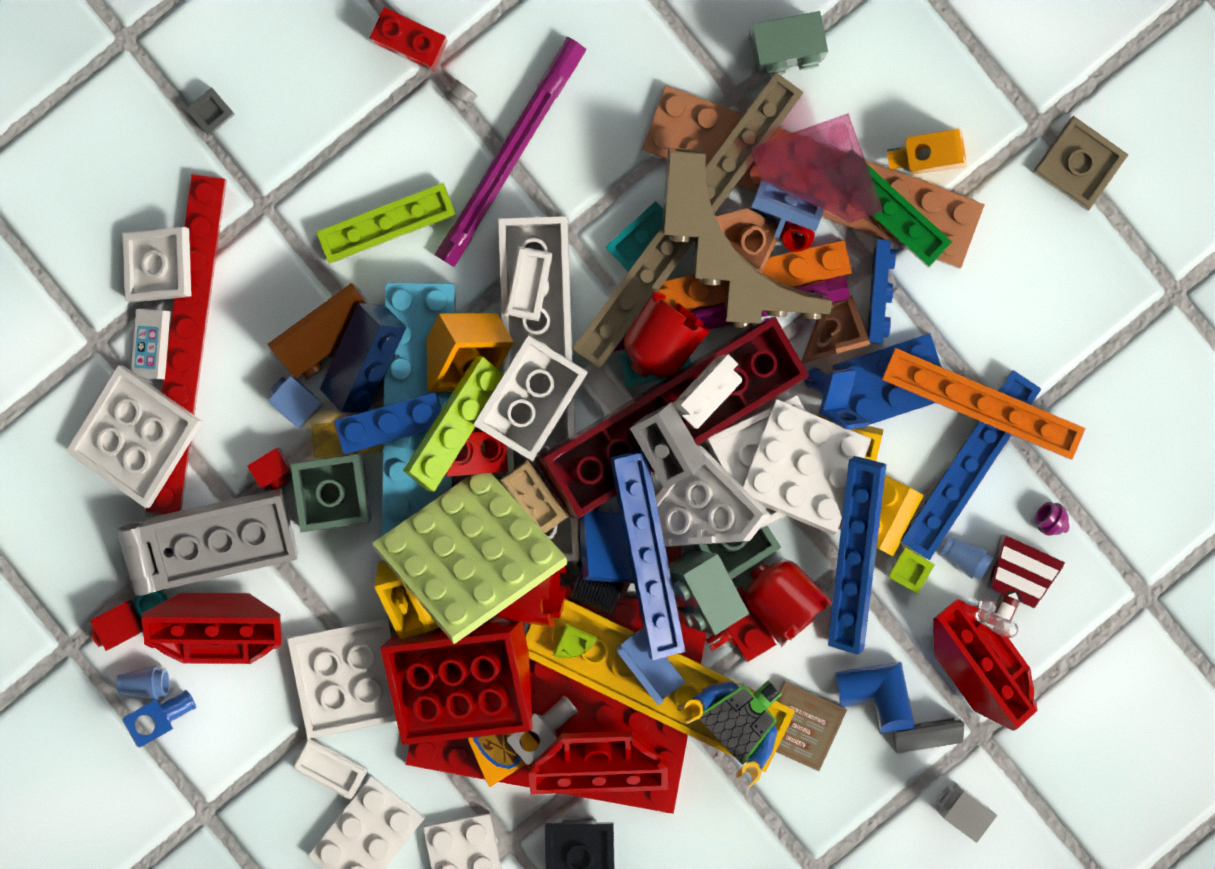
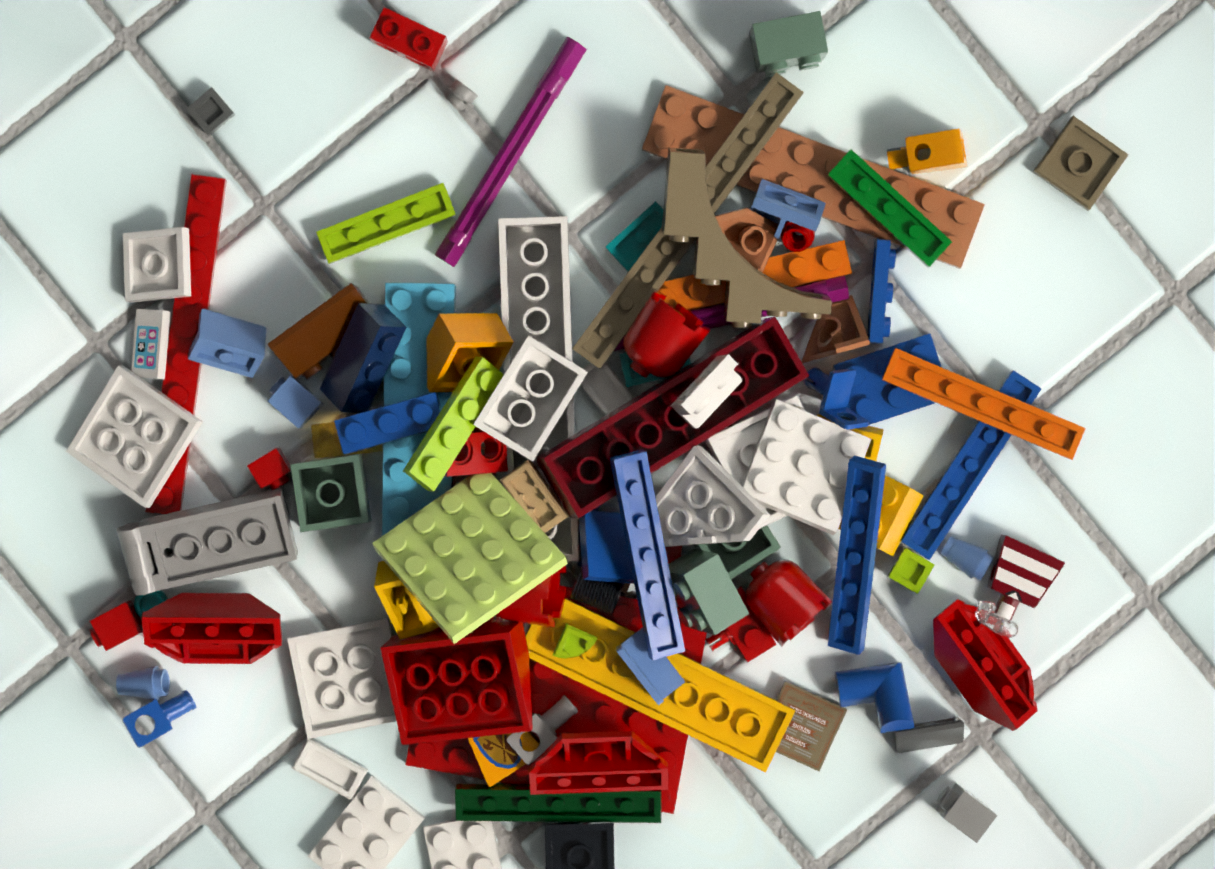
(228, 343): none -> medium blue panel
(515, 803): none -> dark green plate
(528, 283): white tile -> none
(668, 445): light grey brick -> none
(739, 721): torso -> none
(821, 168): clear pink plate -> none
(1052, 519): magenta plate -> none

